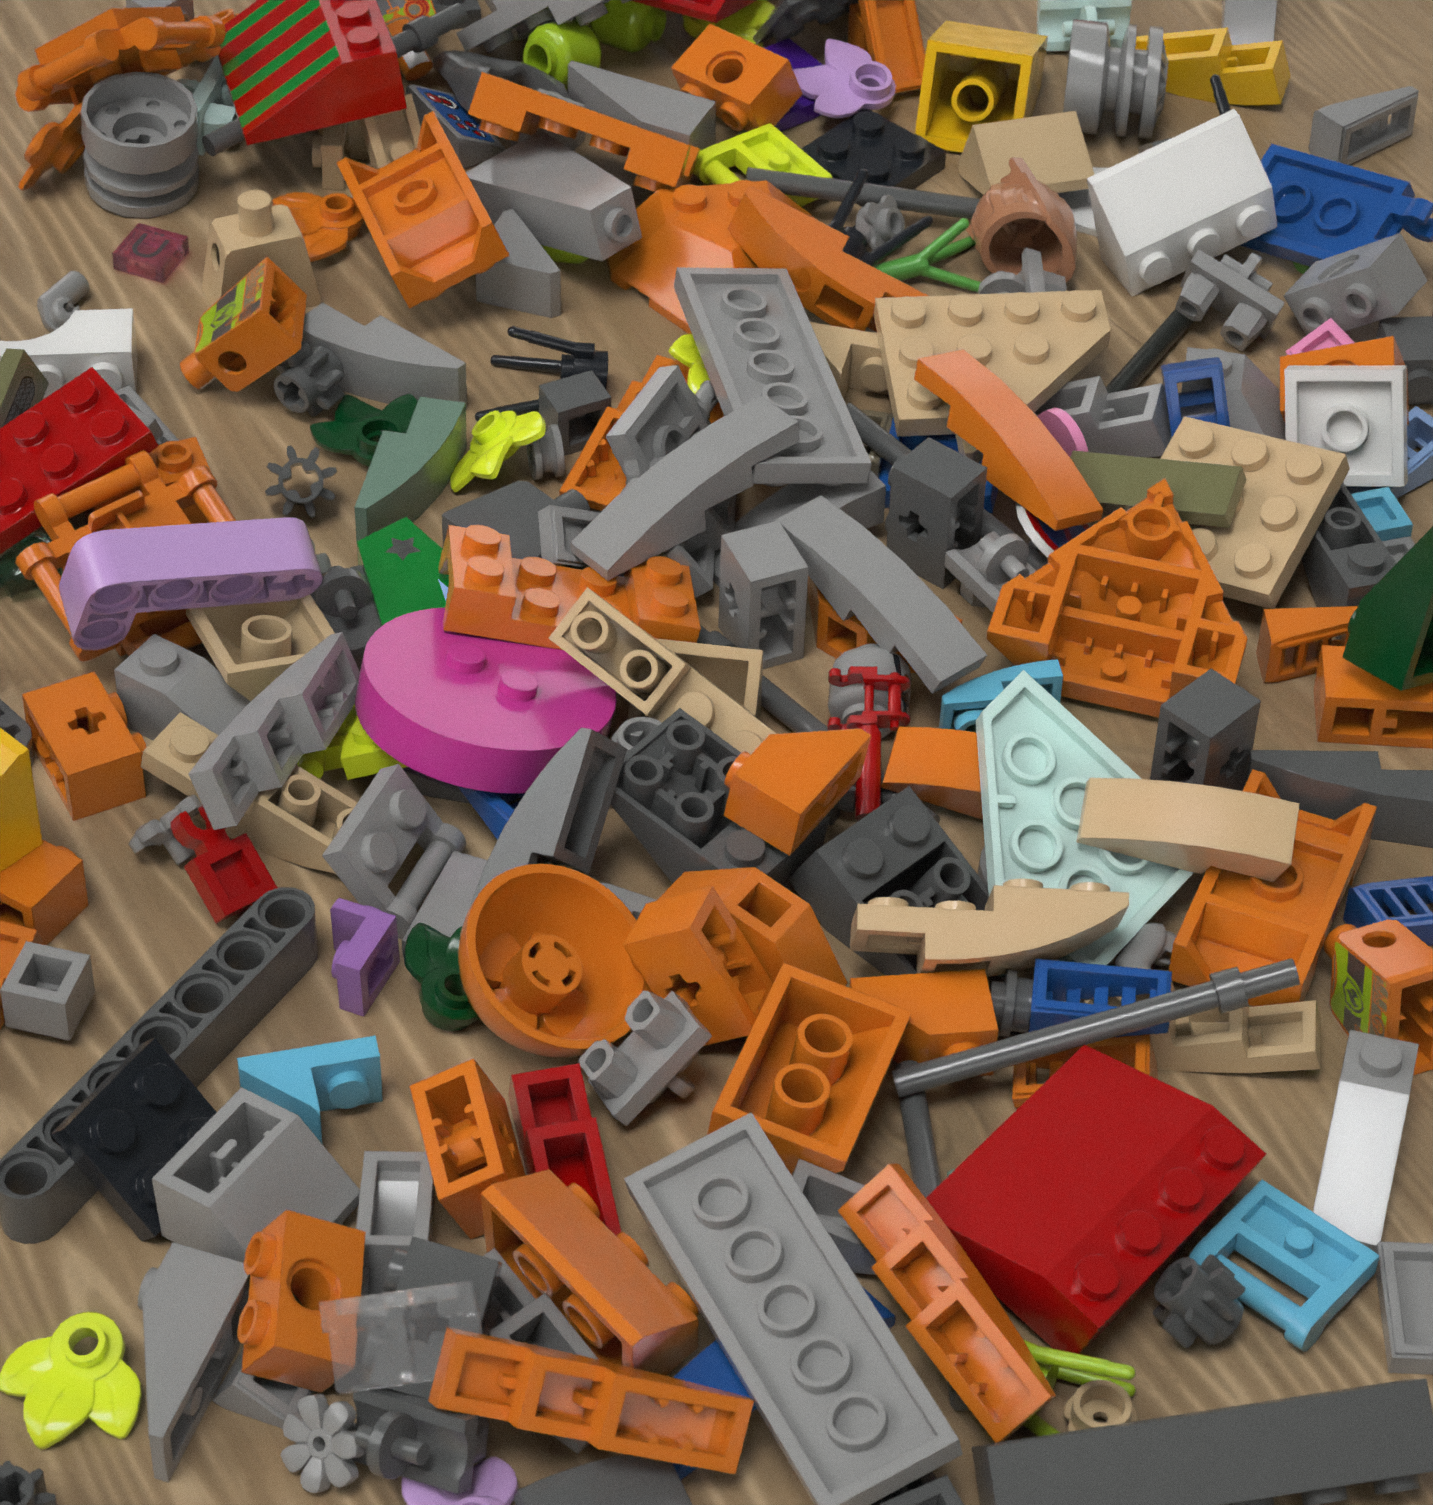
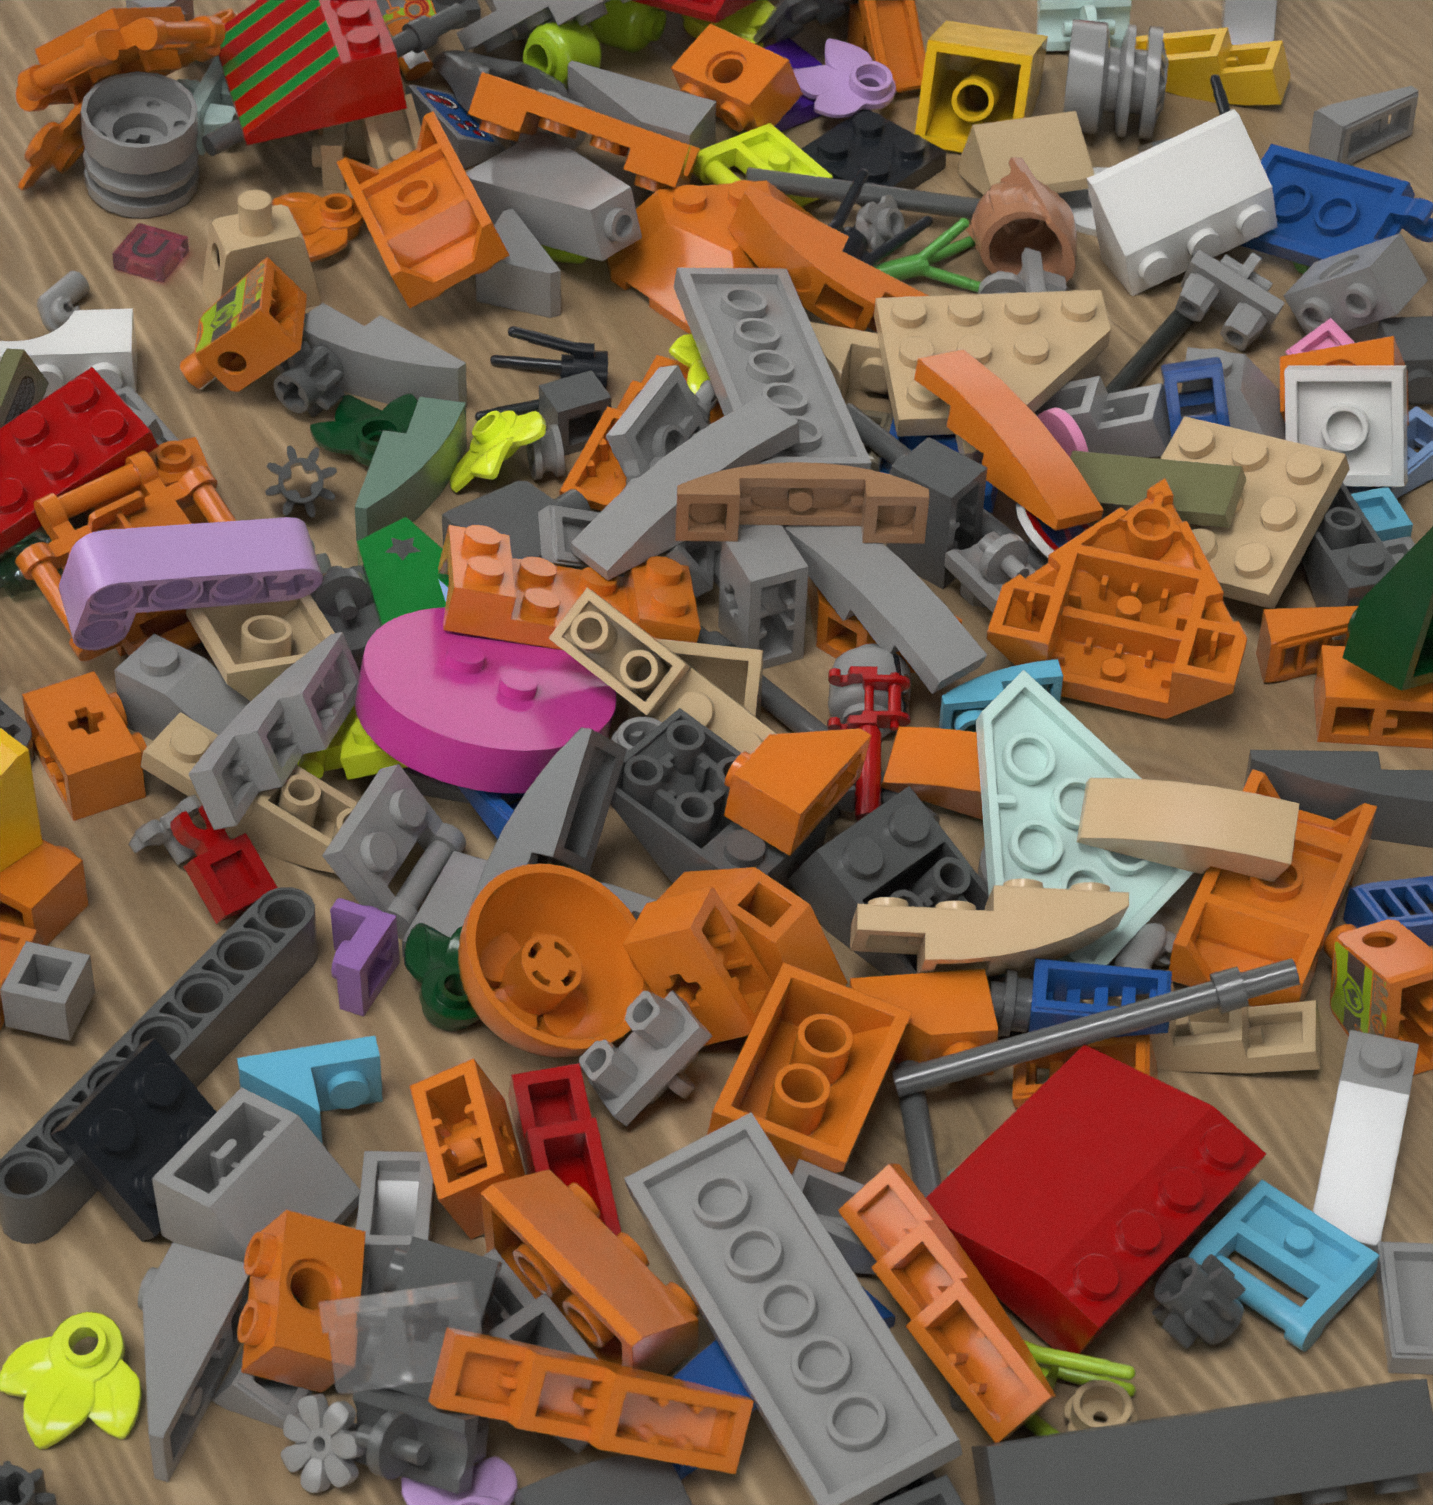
(805, 495): none -> medium nougat slope
(1206, 734): dark grey brick -> none

